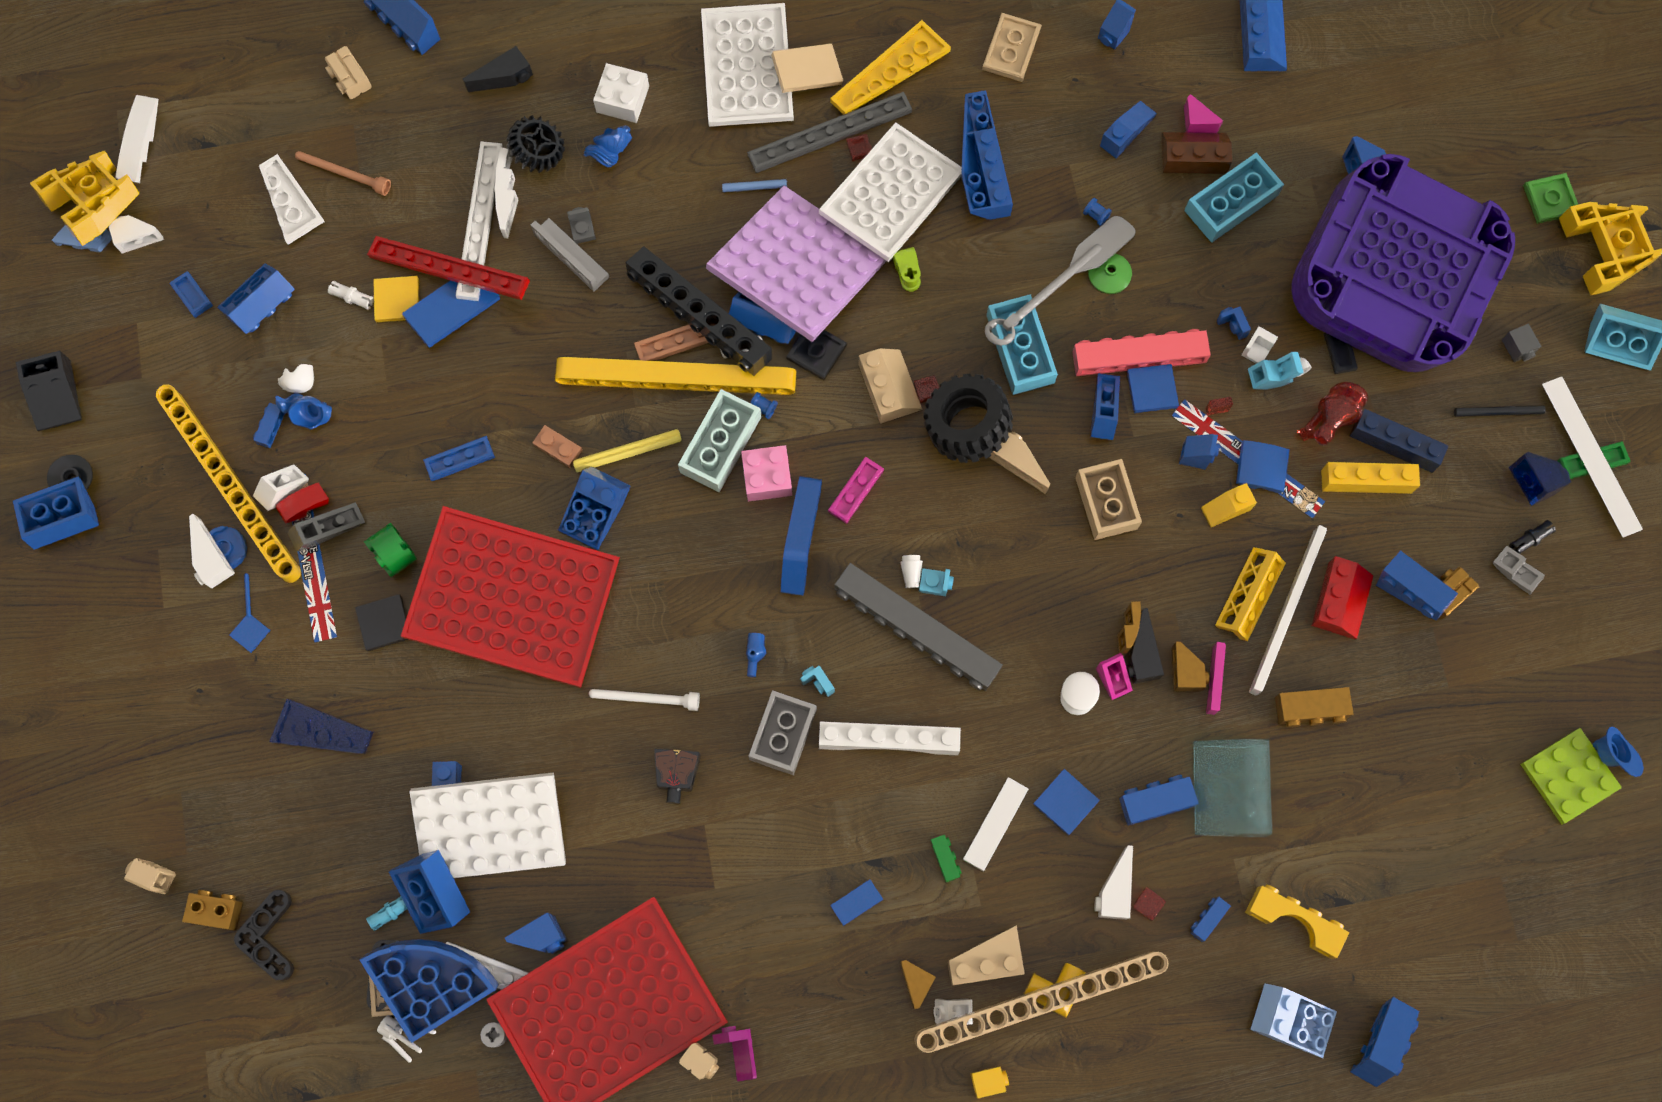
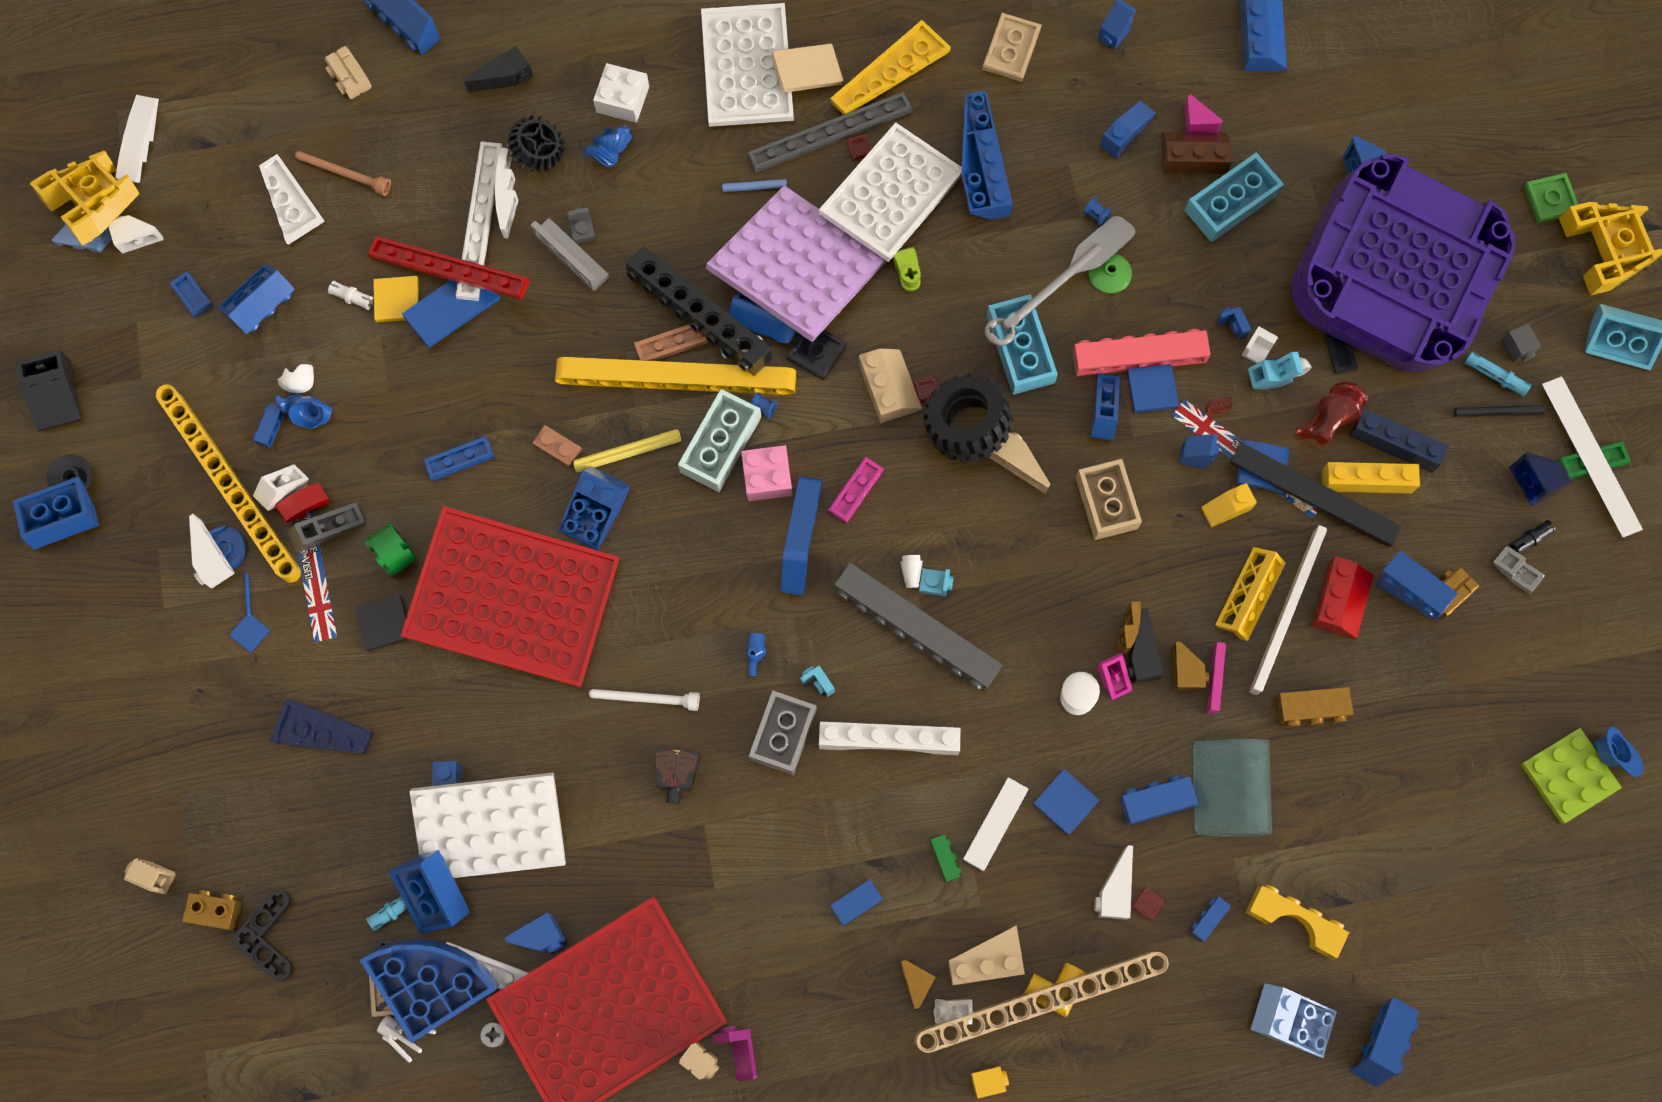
(1315, 494): none -> black tile
(1502, 376): none -> medium azure pin

